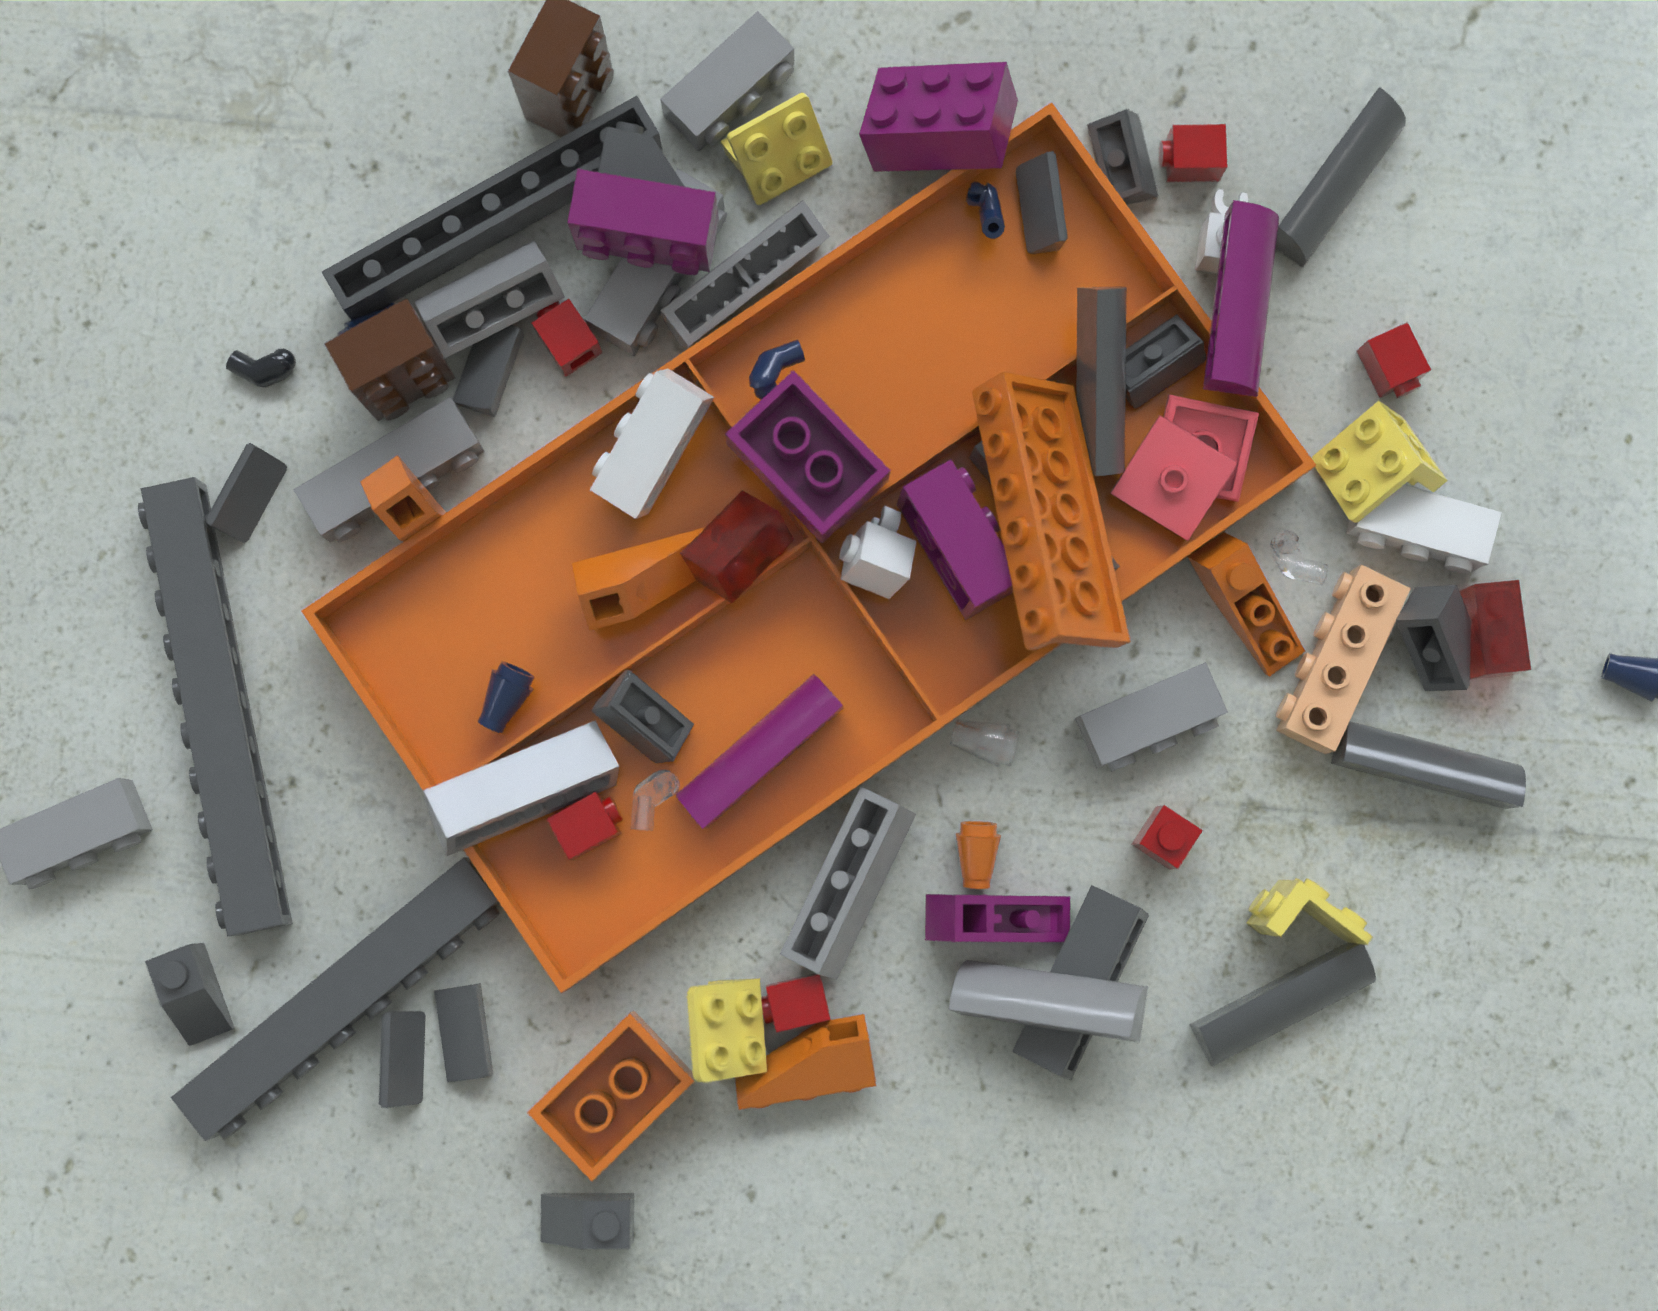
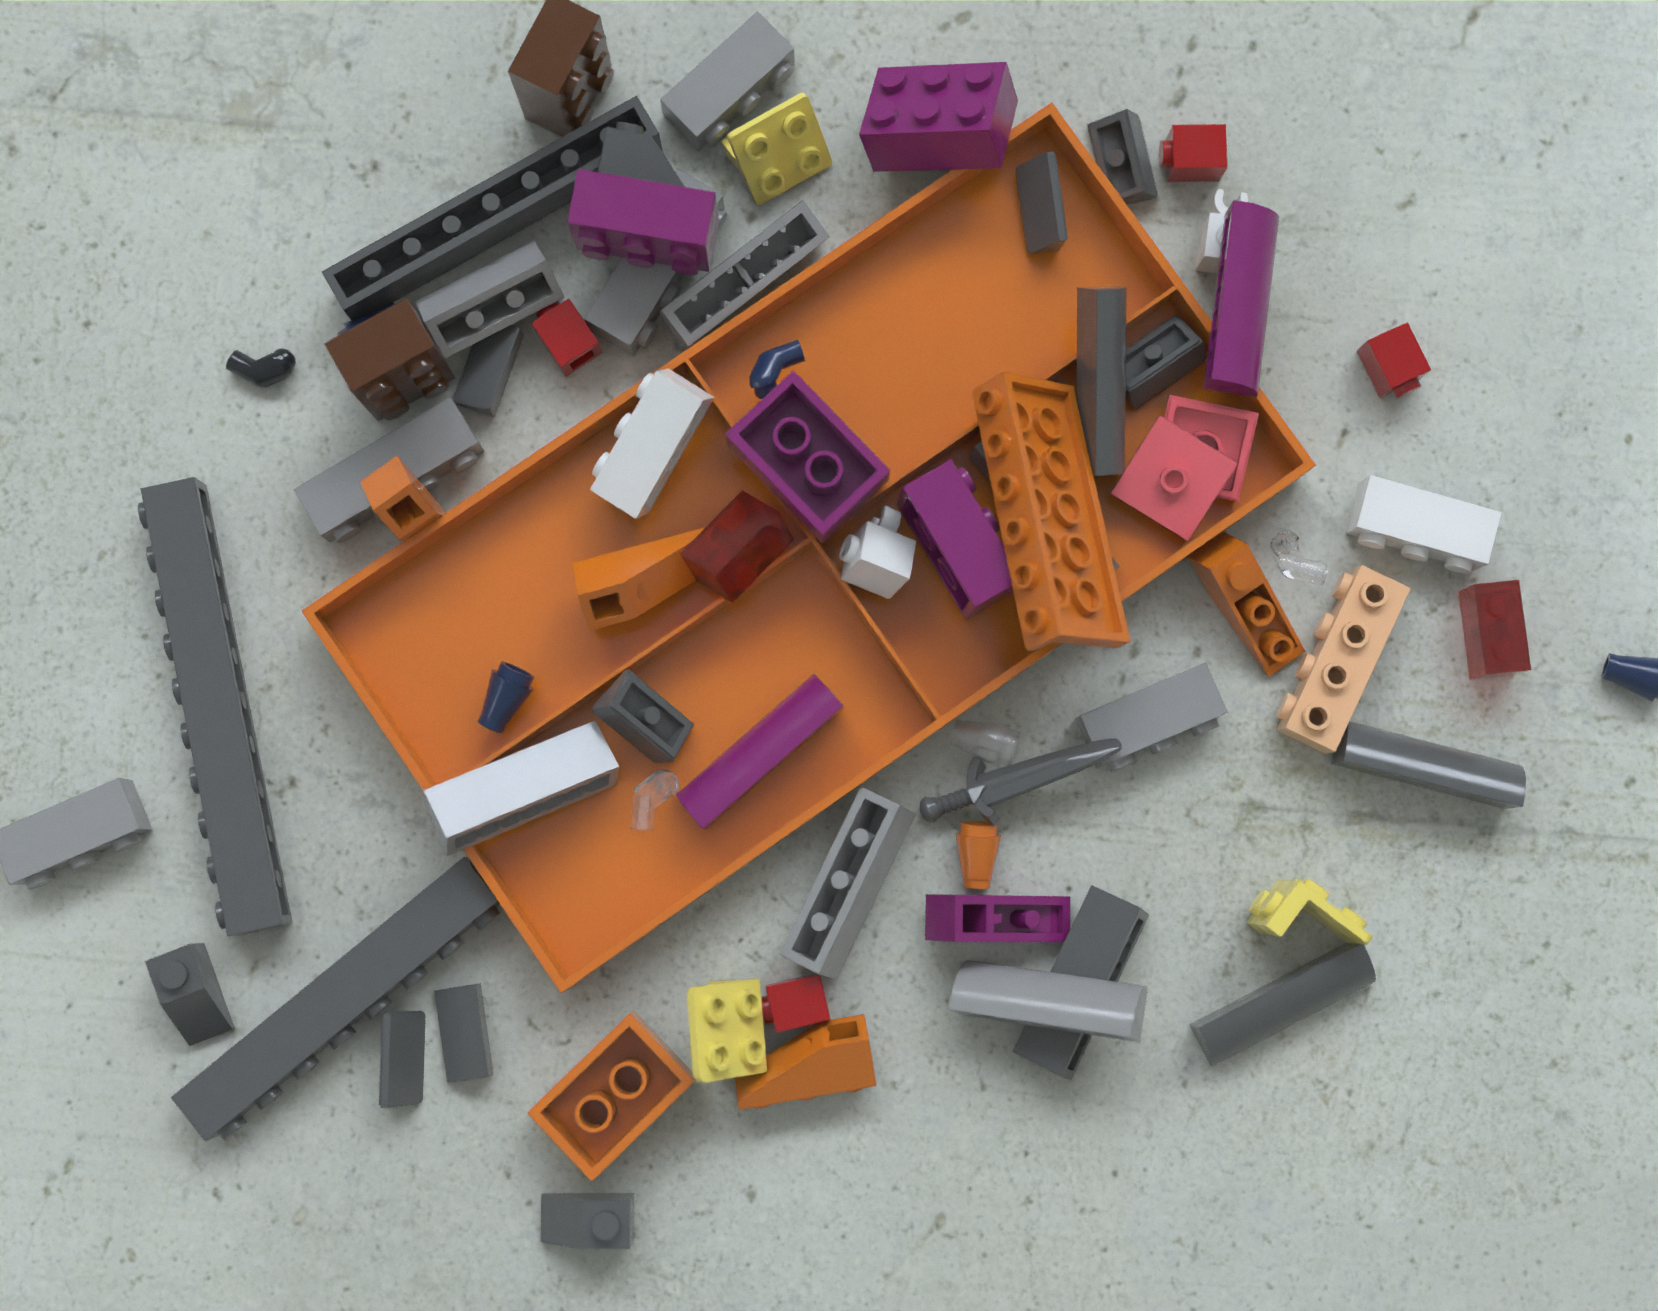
(246, 493): dark grey slope -> none
(586, 824): red brick -> none
(989, 208): dark blue arm -> none
(1016, 779): none -> dark grey sword
(1167, 837): red brick -> none
(1340, 177): dark grey brick -> none
(1374, 461): light yellow bracket -> none
(1438, 637): dark grey slope -> none

